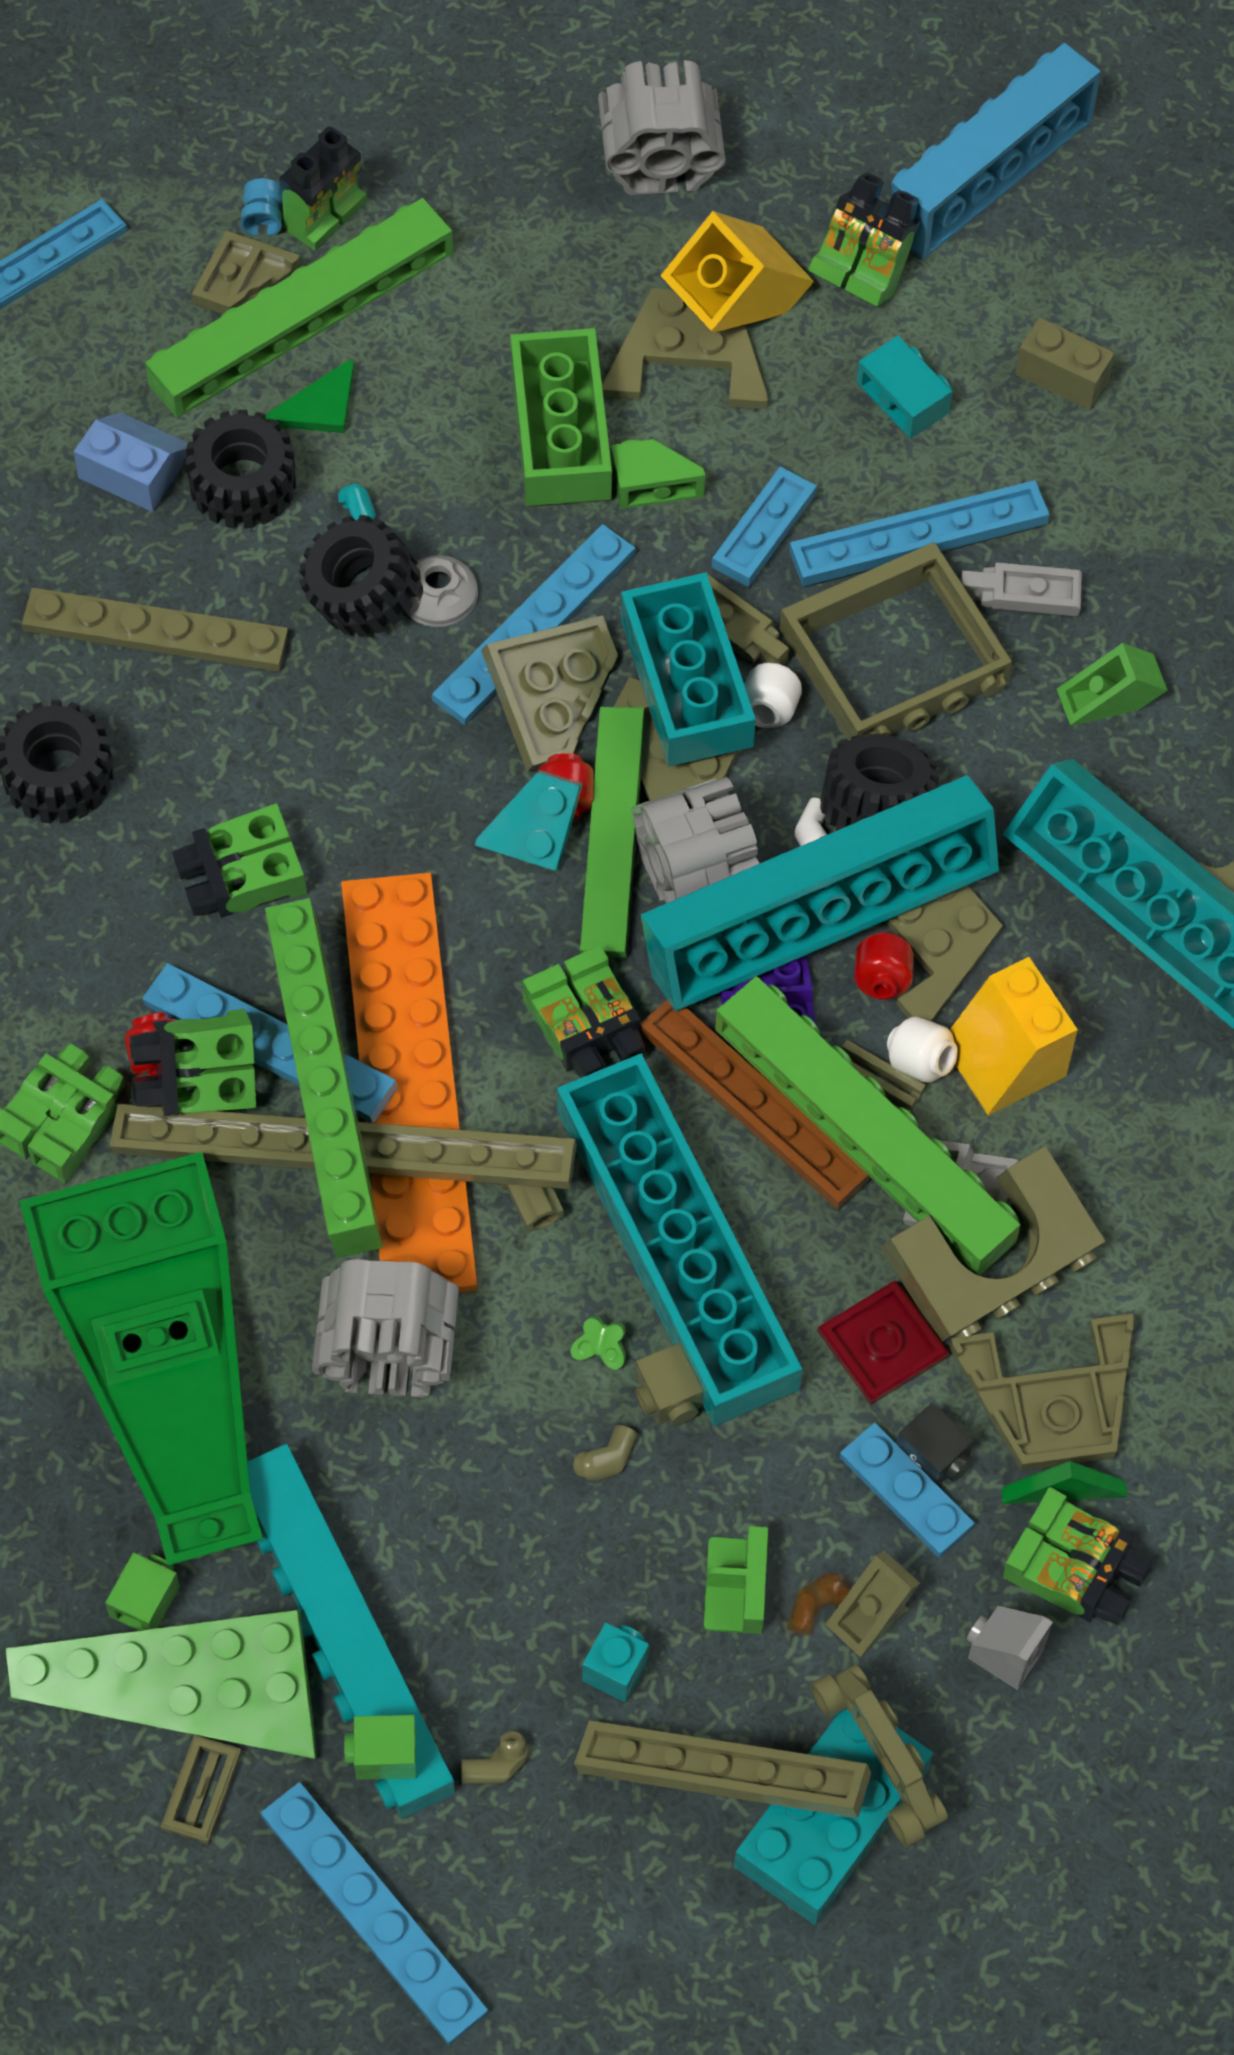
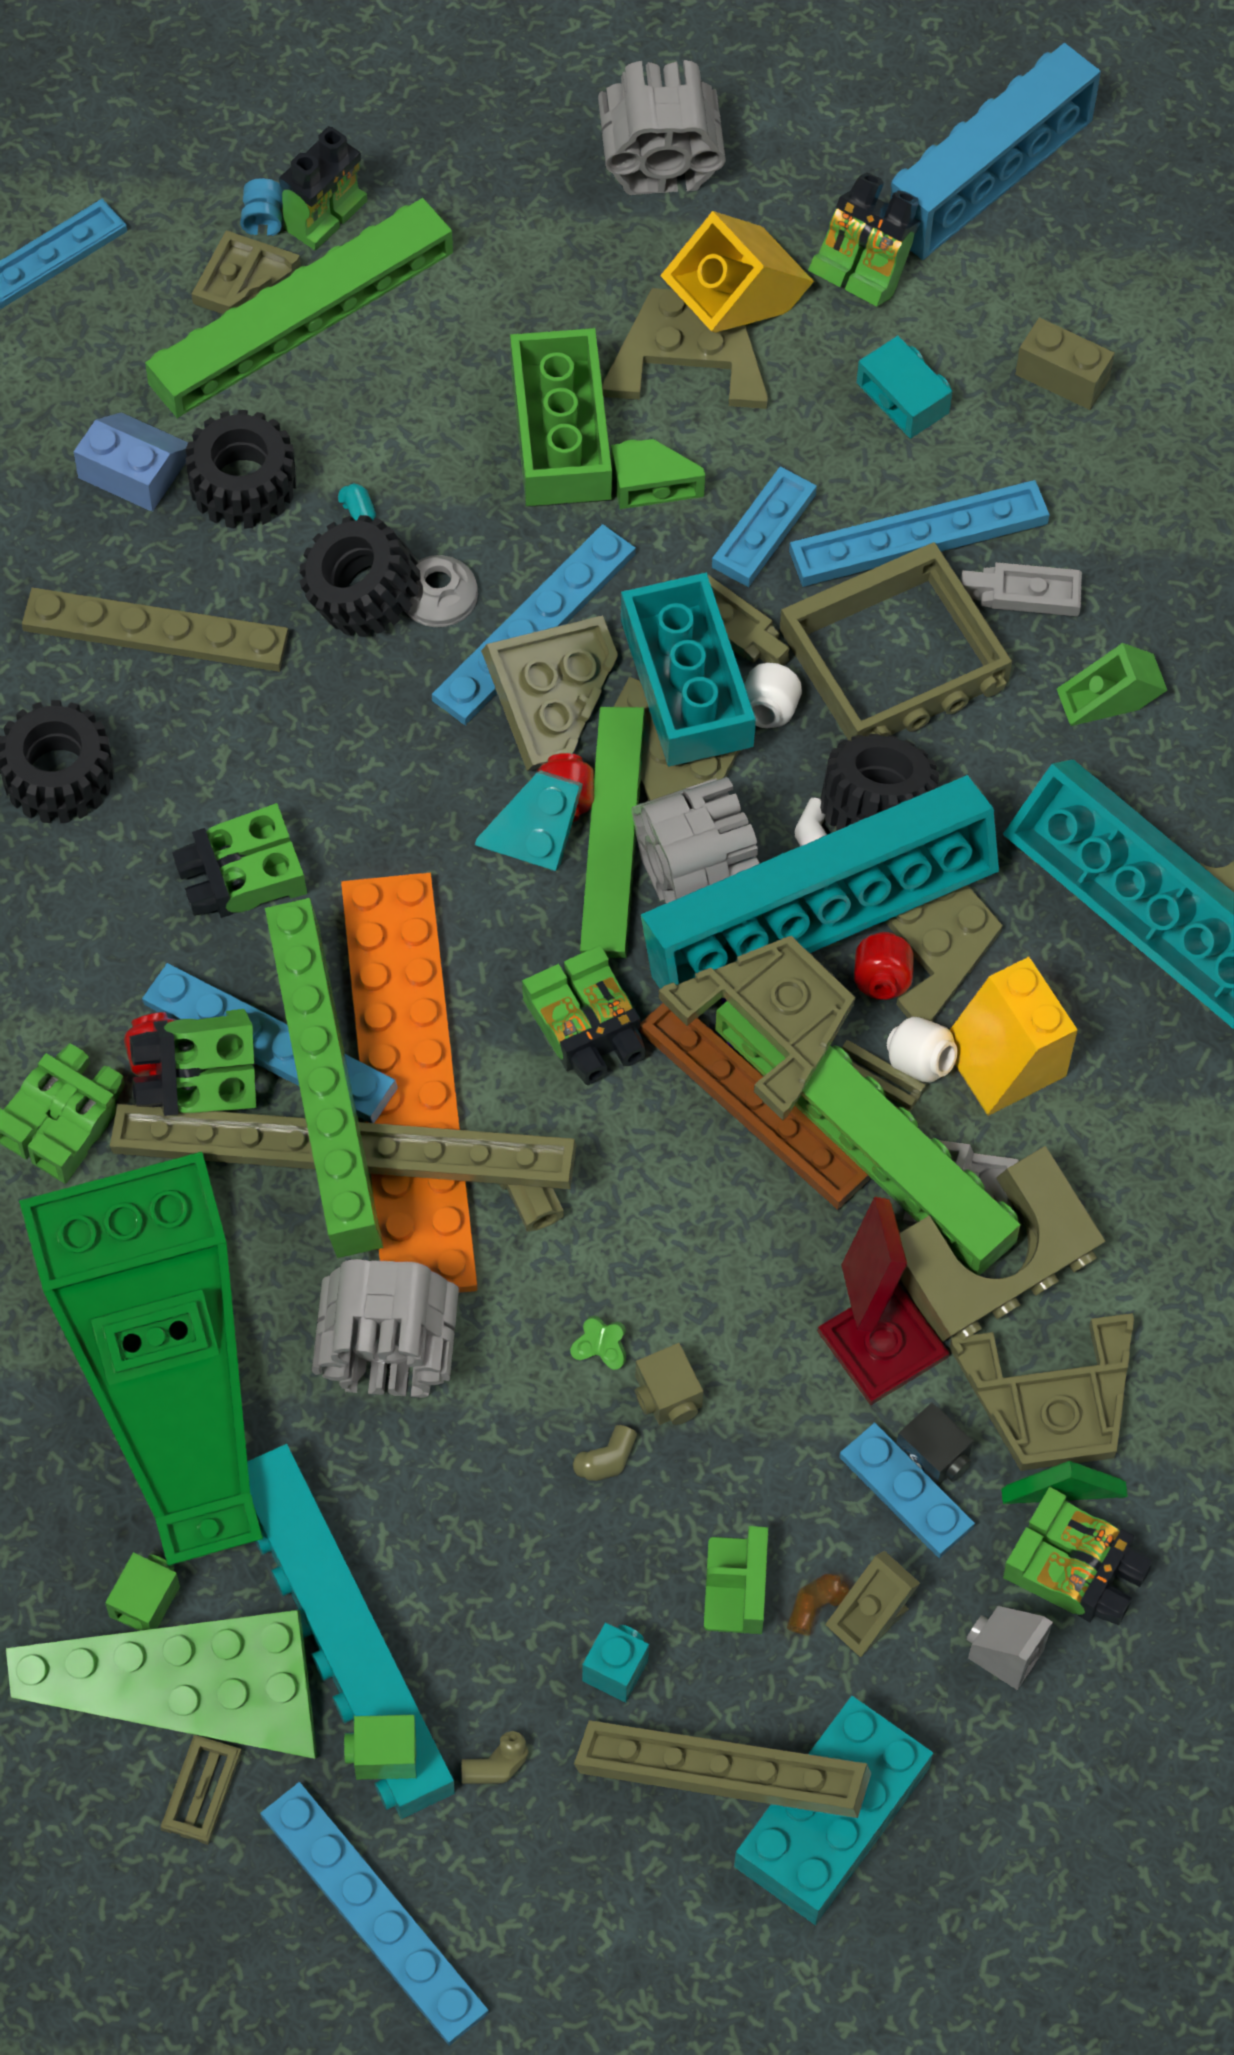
(319, 405): green tile -> none
(678, 1239): teal brick -> none
(784, 999): none -> olive wing
(874, 1264): none -> dark red tile
(900, 1761): olive plate -> none

